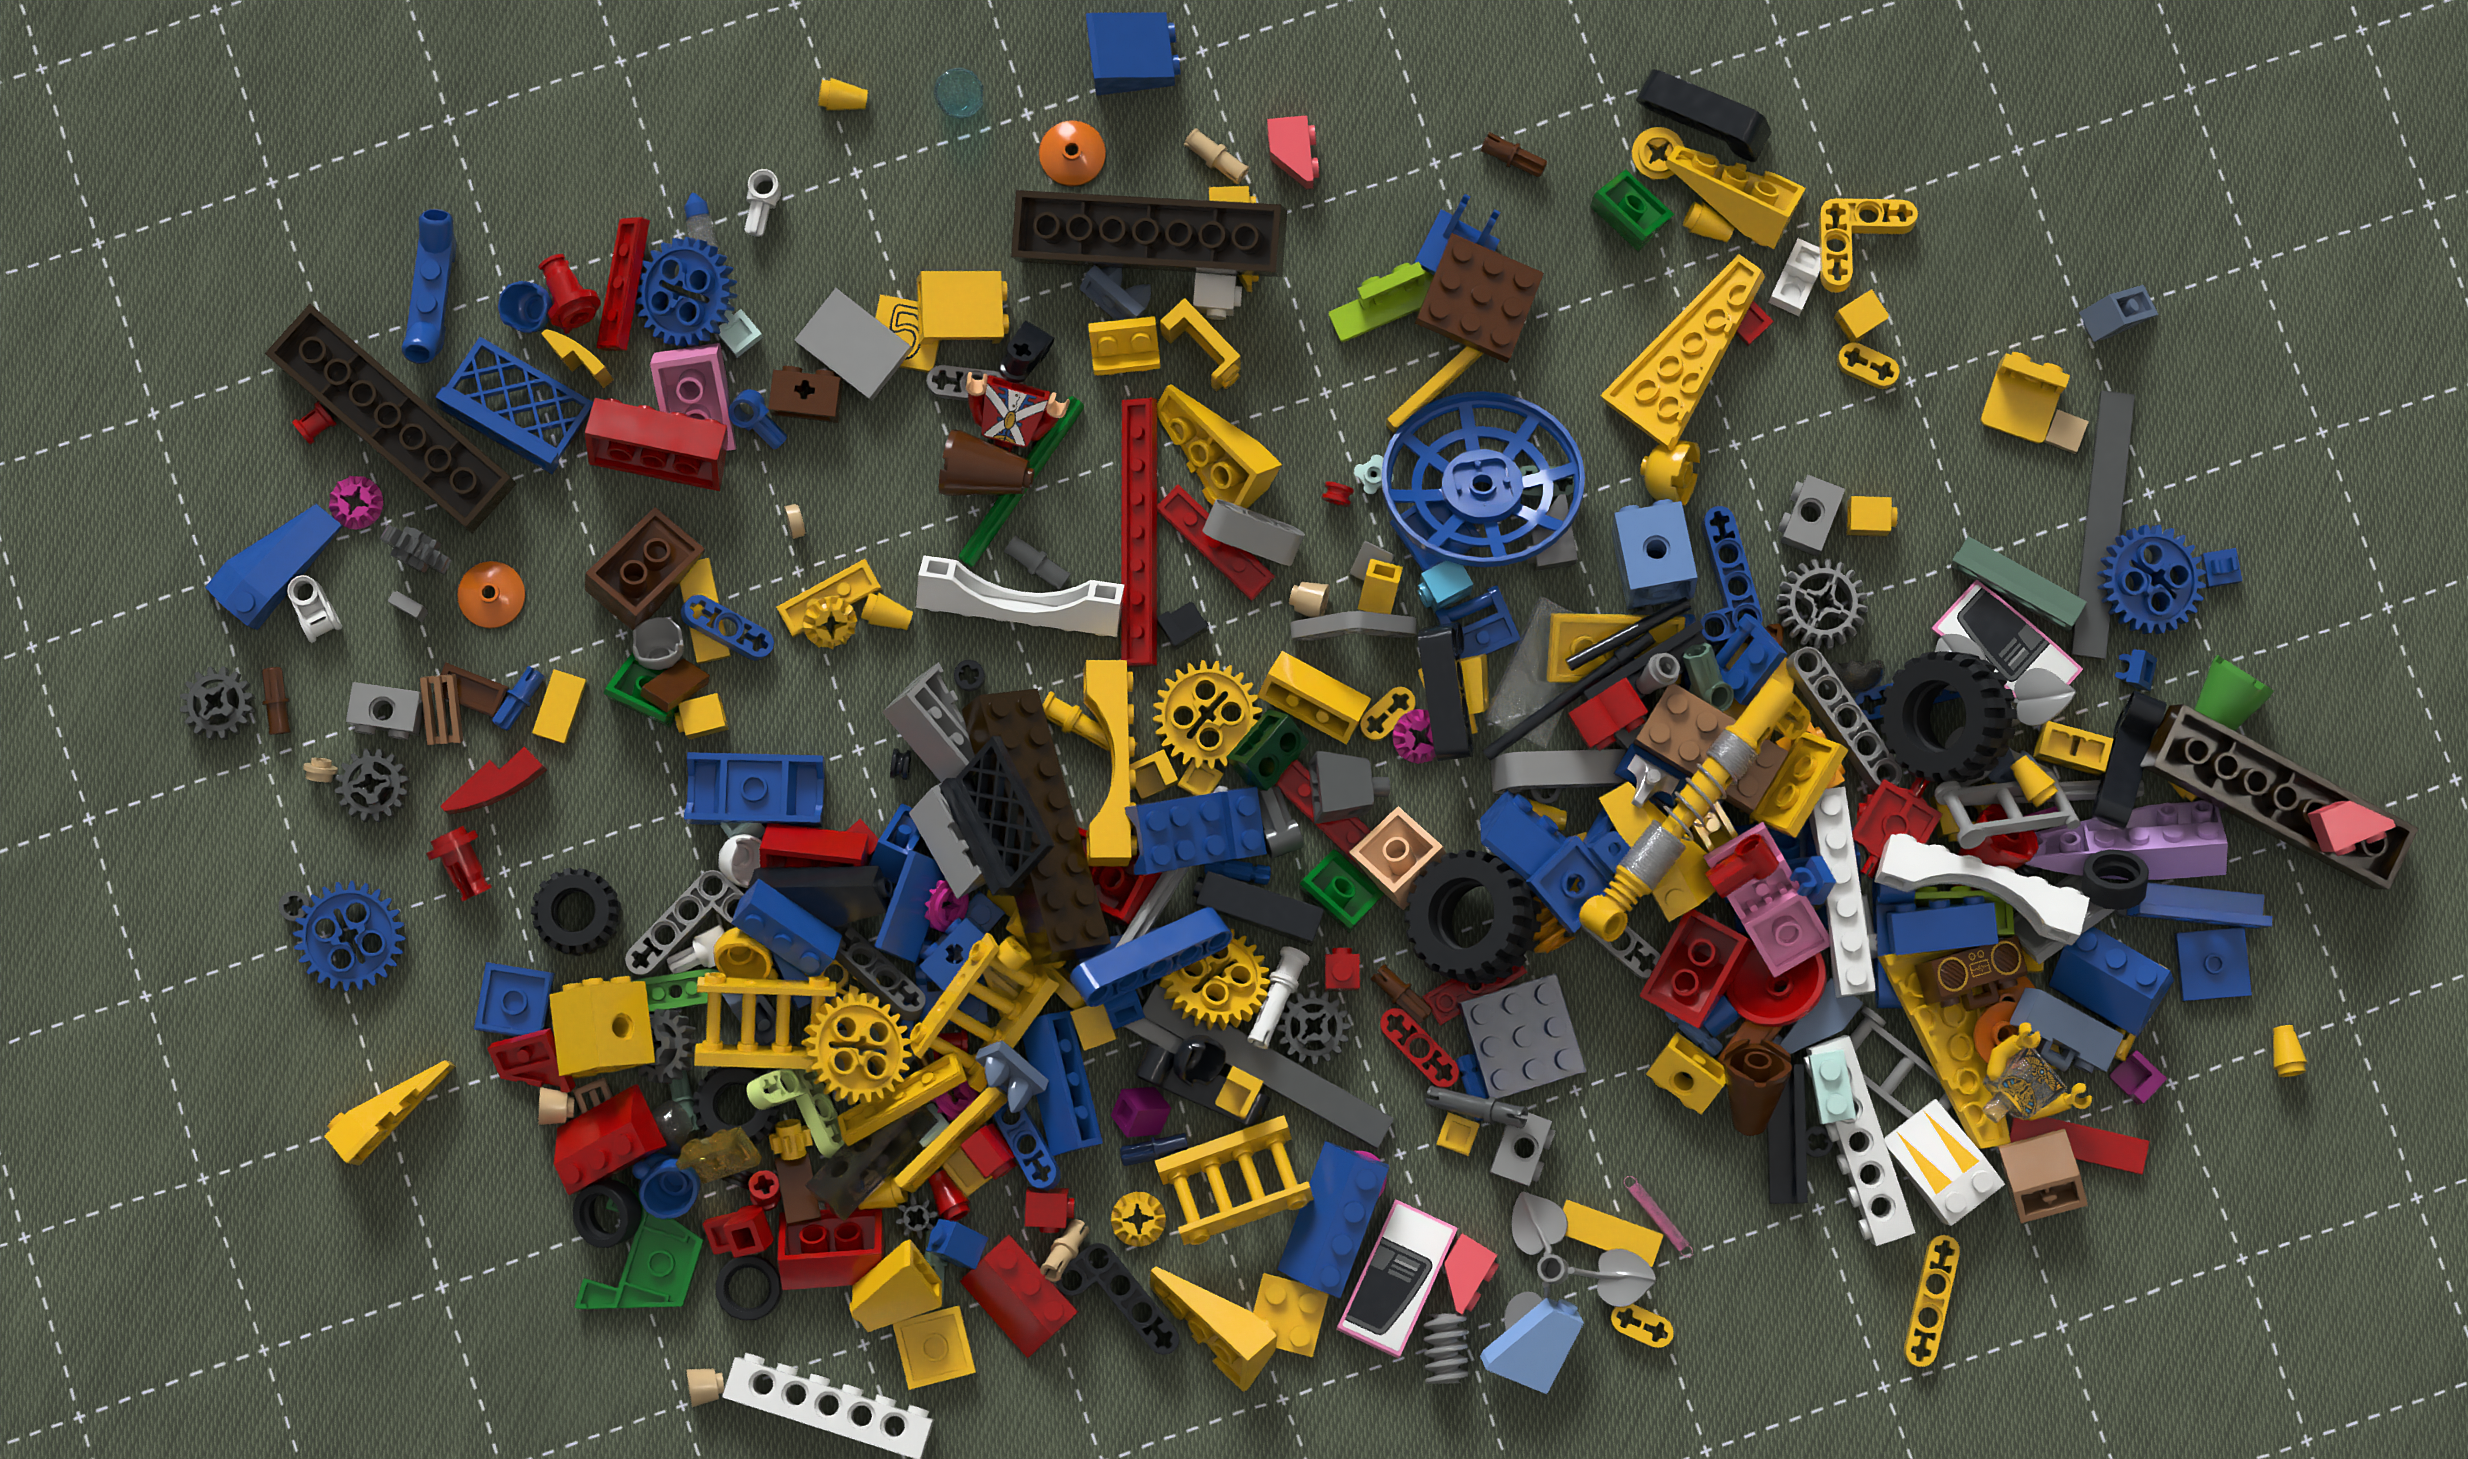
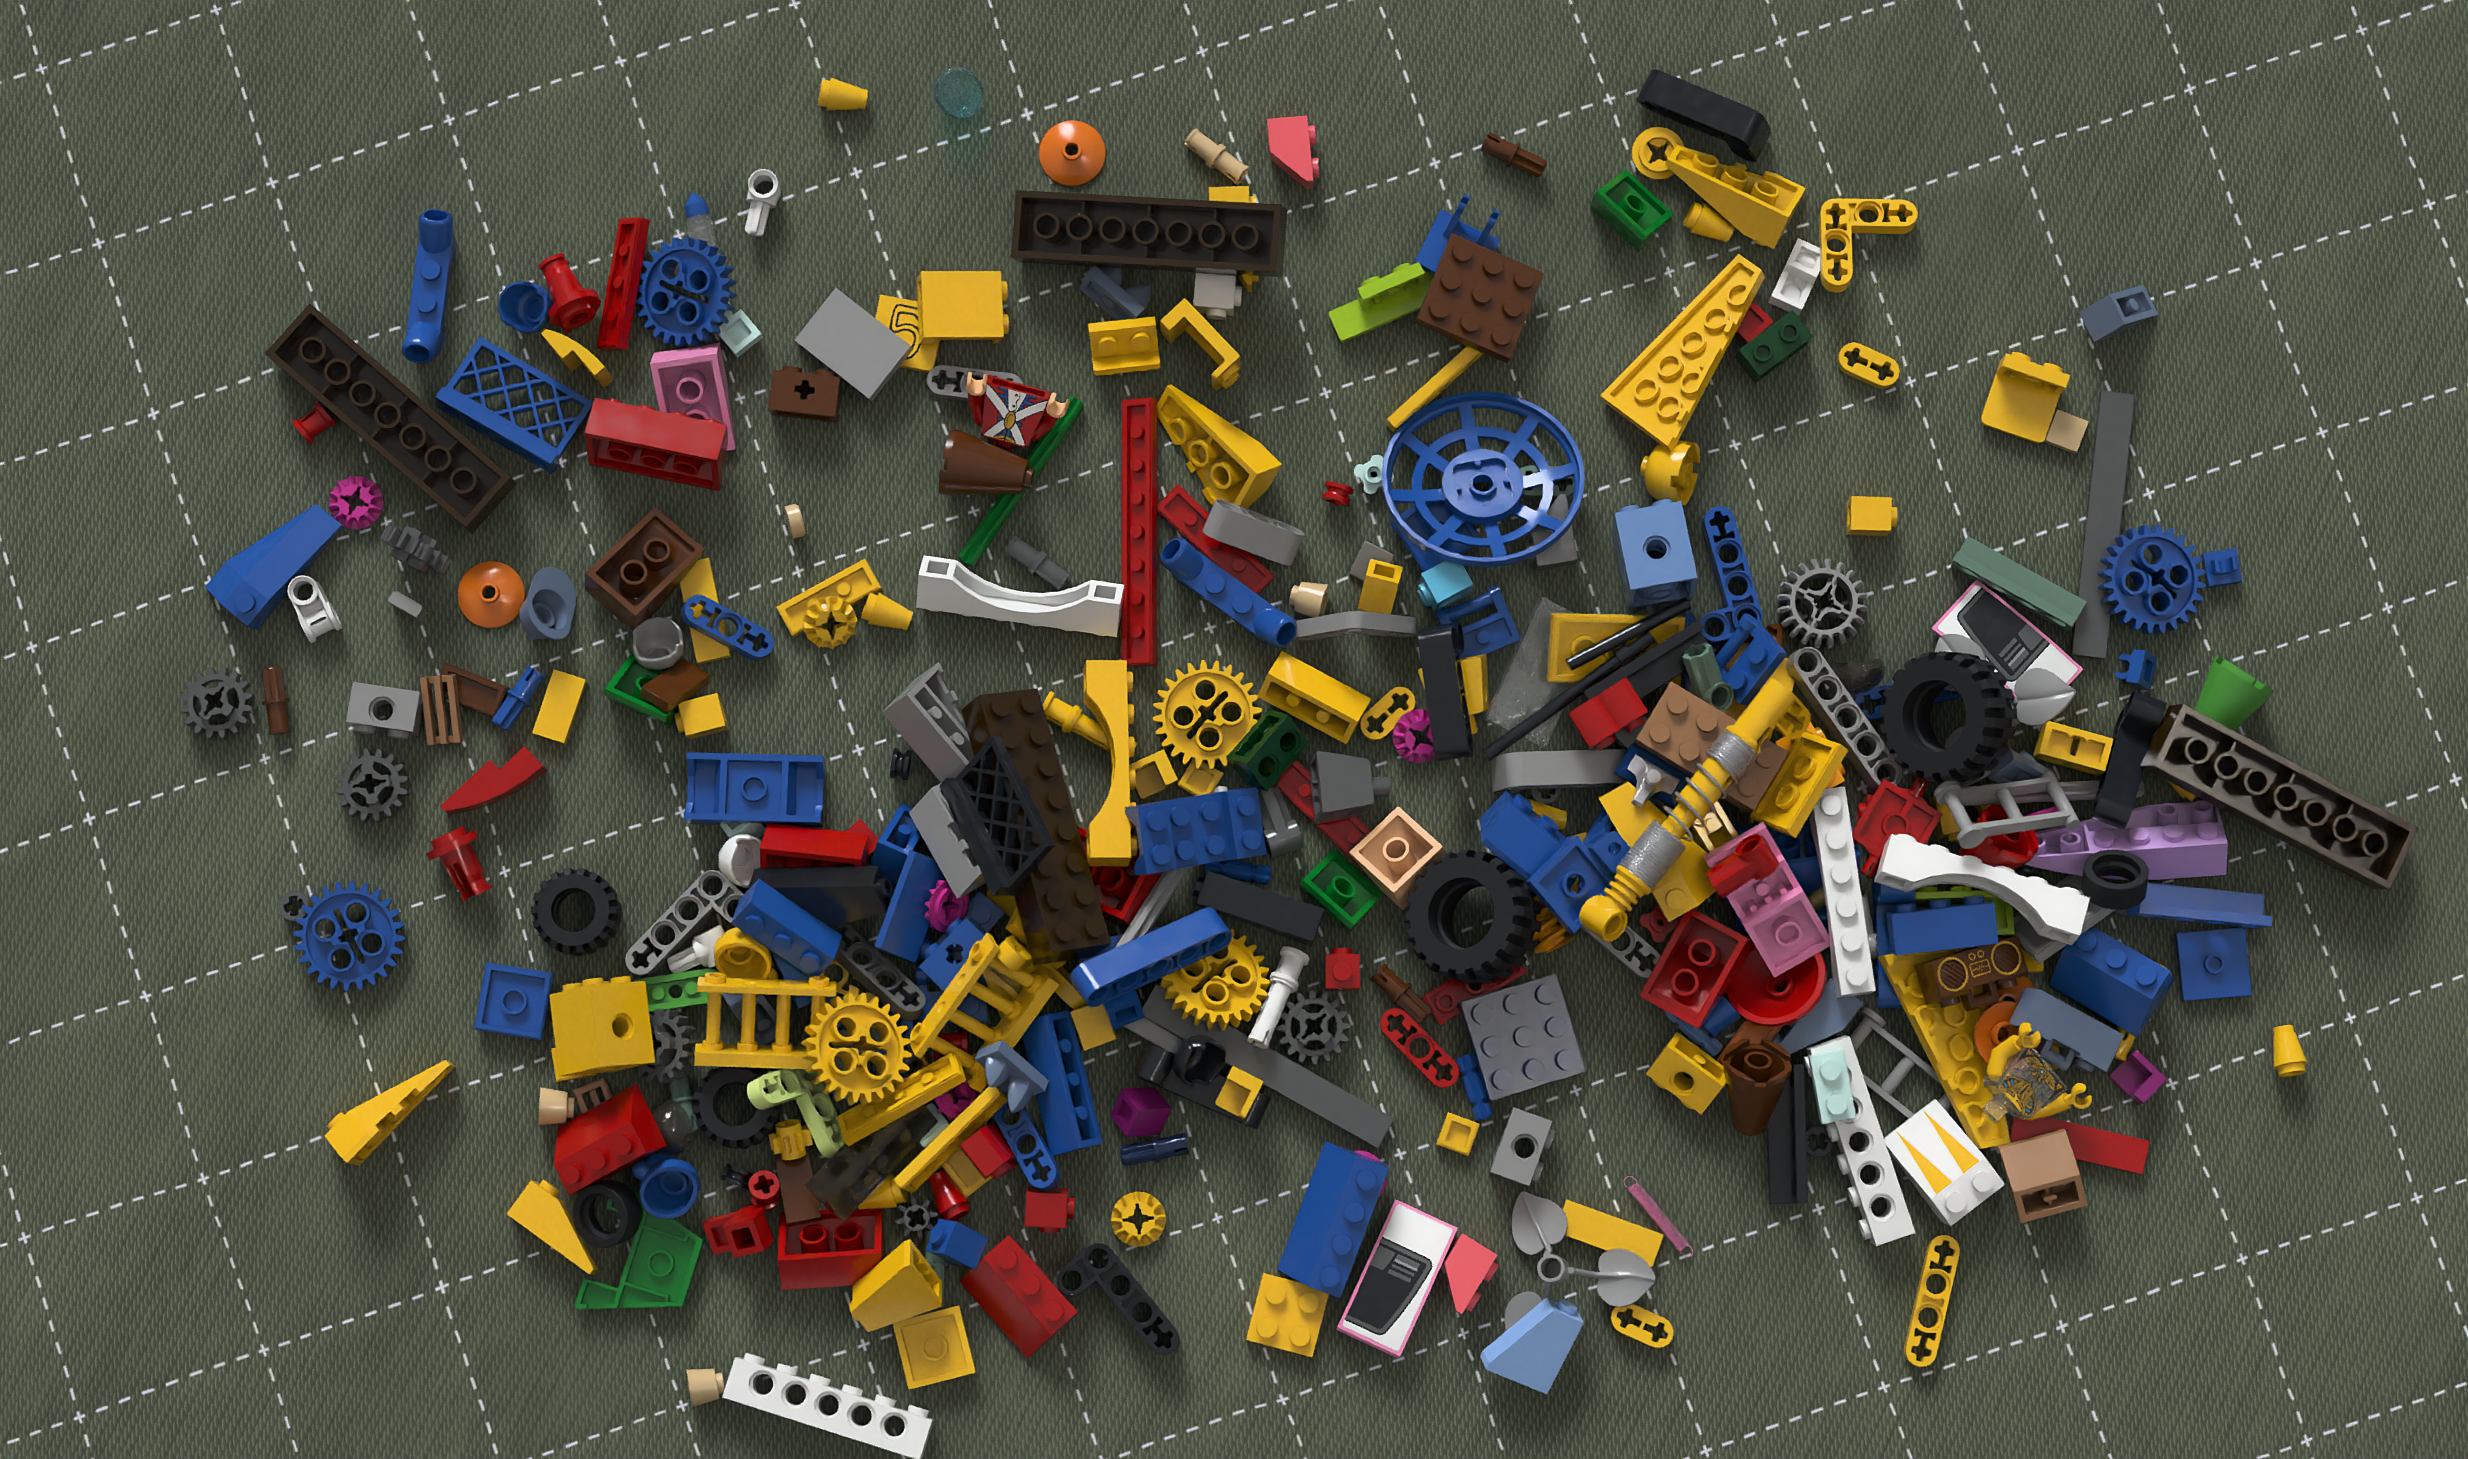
(320, 770): tan plate -> none
(530, 1060): red wing -> none
(549, 605): none -> sand blue piece
(550, 1220): none -> yellow slope
(719, 1155): clear yellow bracket -> none
(725, 1299): black tyre -> none
(759, 421): blue axle -> none
(974, 666): black bush -> none
(1025, 352): black piece -> none
(1064, 1250): tan pin -> none
(1131, 51): blue slope -> none
(1182, 625): black panel -> none
(1228, 594): none -> blue plate
(1232, 1332): yellow wedge -> none
(1238, 1147): yellow fence -> none
(1446, 1348): light grey piece -> none
(1490, 1109): dark grey pin -> none
(1658, 932): none -> red plate
(1659, 672): light grey cone -> none
(1773, 346): none -> dark green brick
(1814, 879): blue tile -> none
(1825, 500): light grey brick -> none
(1861, 316): yellow panel -> none
(2033, 781): yellow cone -> none
(2347, 823): coral slope -> none

